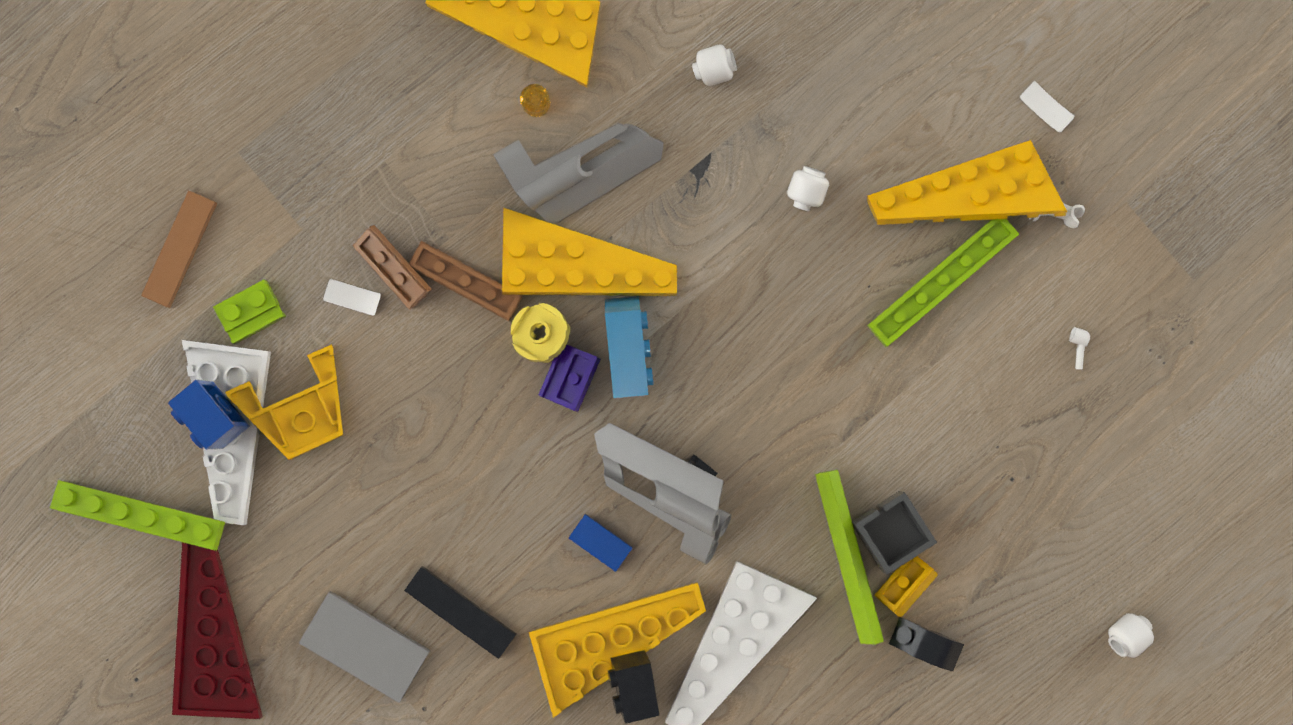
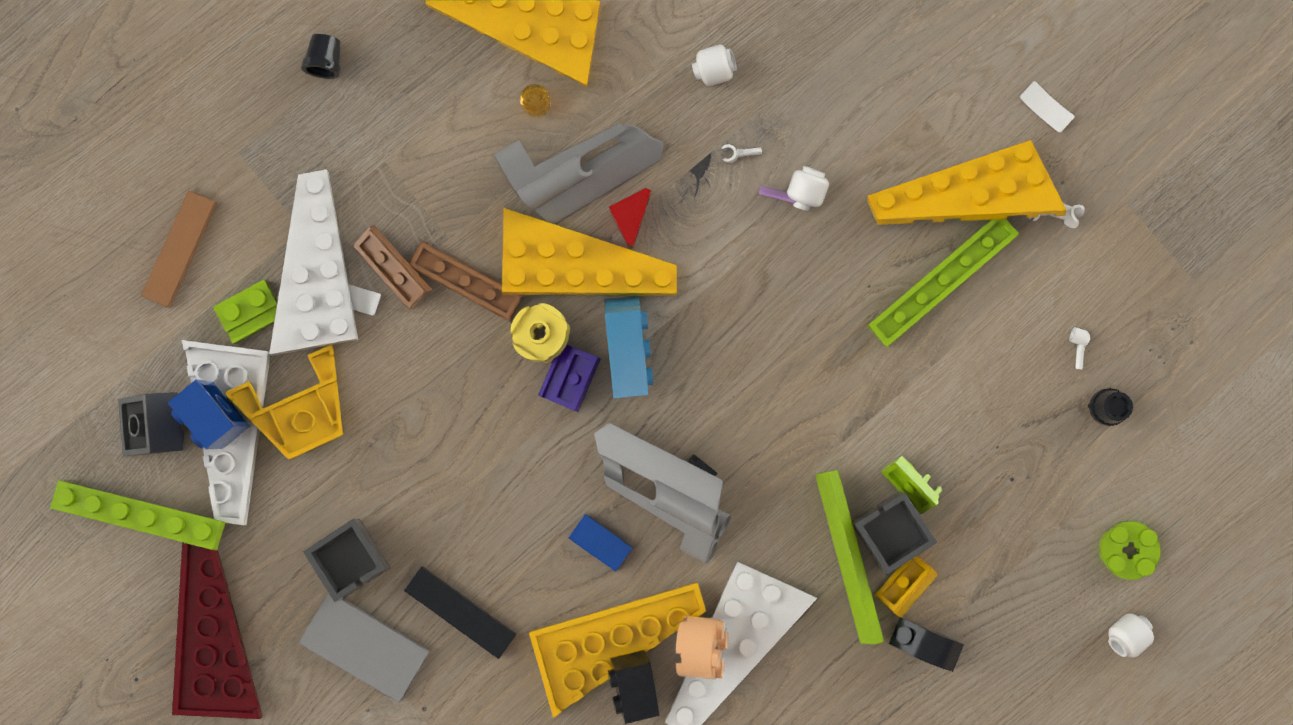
(148, 425): none -> dark grey slope
(314, 285): none -> white wing
(322, 57): none -> black piece
(346, 559): none -> dark grey piece
(629, 215): none -> red slope
(701, 647): none -> light nougat brick
(740, 153): none -> white hand
(775, 194): none -> lavender window
(908, 480): none -> lime plate
(1110, 407): none -> black piece
(1146, 545): none -> lime plate

